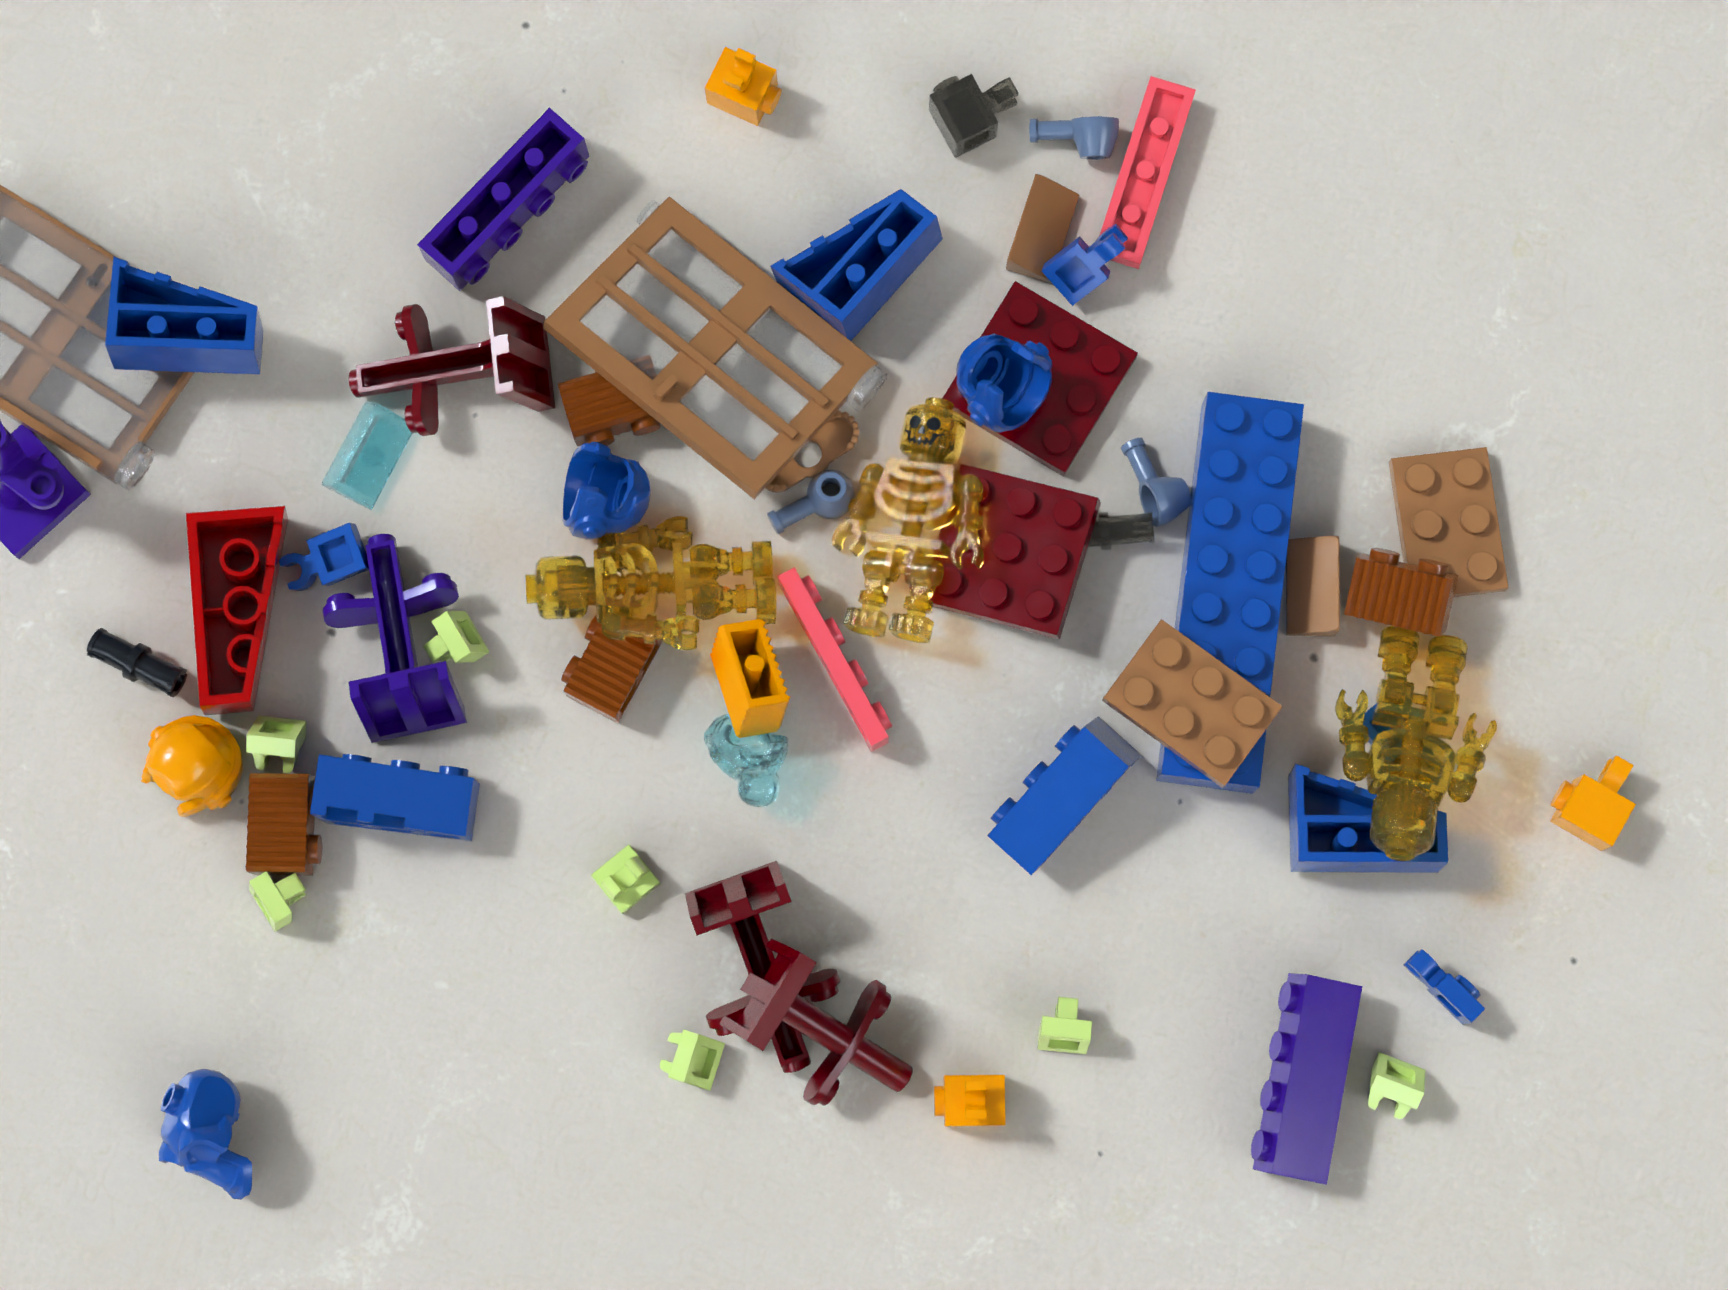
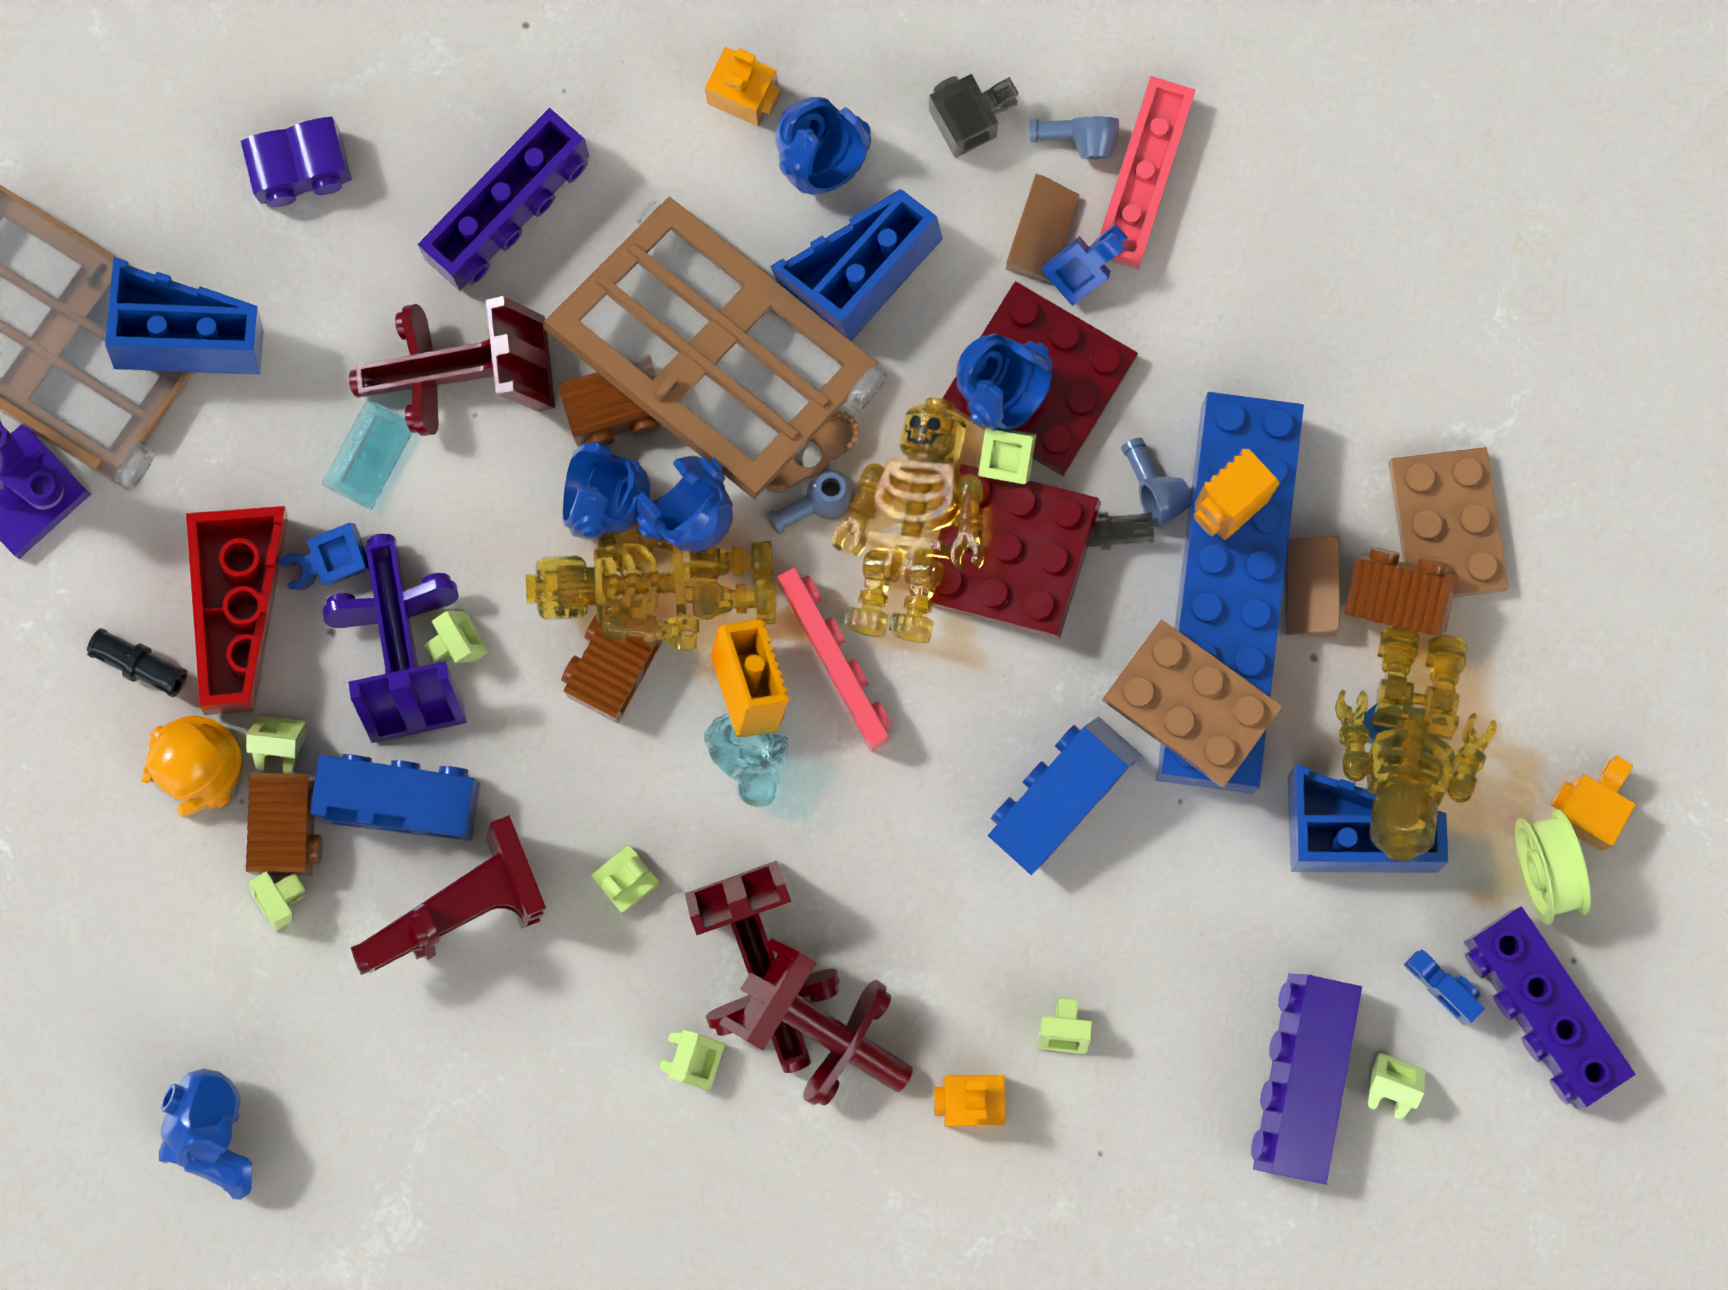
(296, 161): none -> dark purple brick
(495, 884): none -> dark red piece
(693, 512): none -> blue helmet
(821, 145): none -> blue helmet
(1007, 455): none -> yellowish green tile
(1234, 495): none -> light orange brick
(1548, 1009): none -> dark purple brick
(1552, 866): none -> yellowish green wheel

